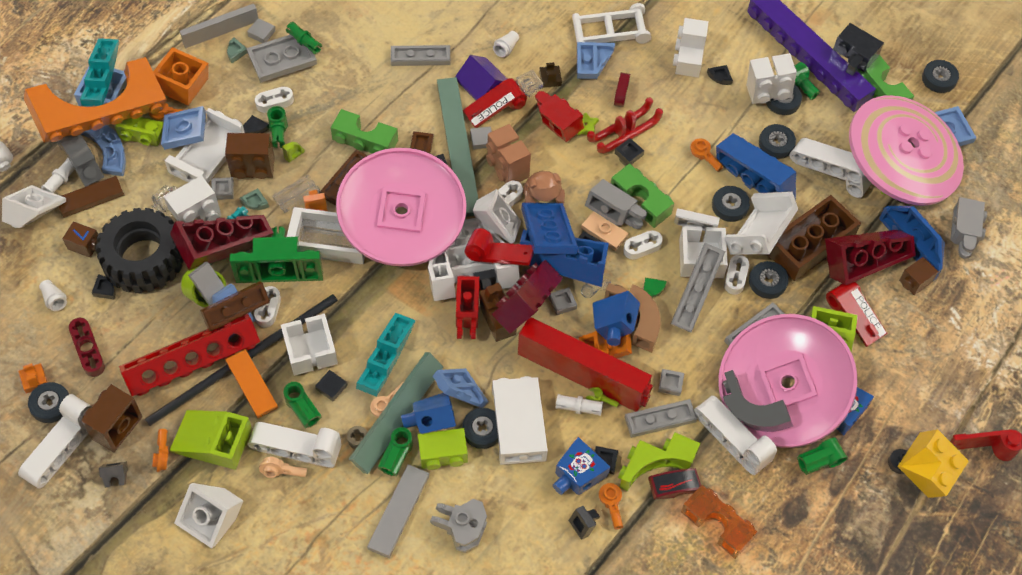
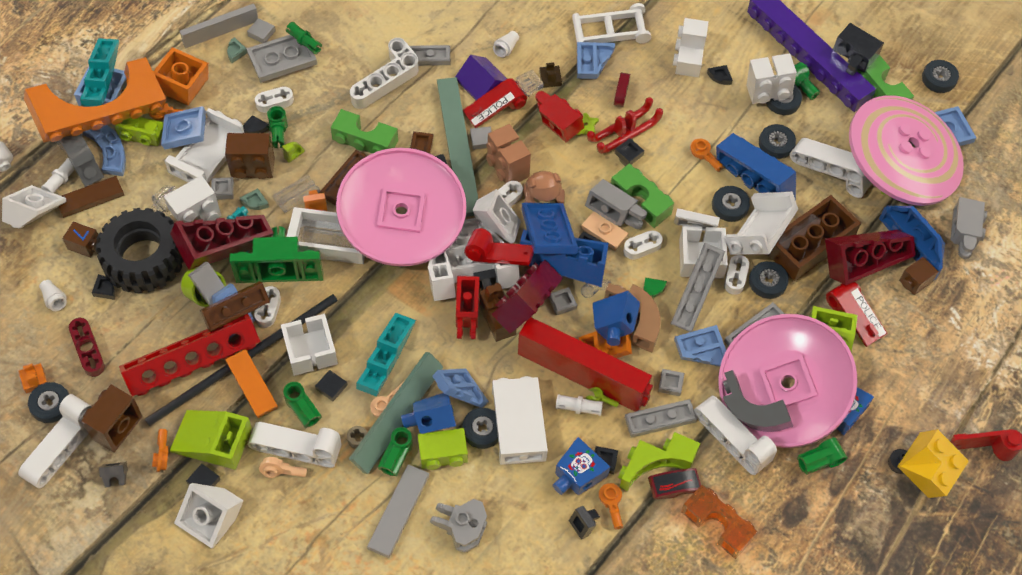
(203, 476): none -> black tile
(364, 93): none -> white beam
(701, 346): none -> medium blue wing

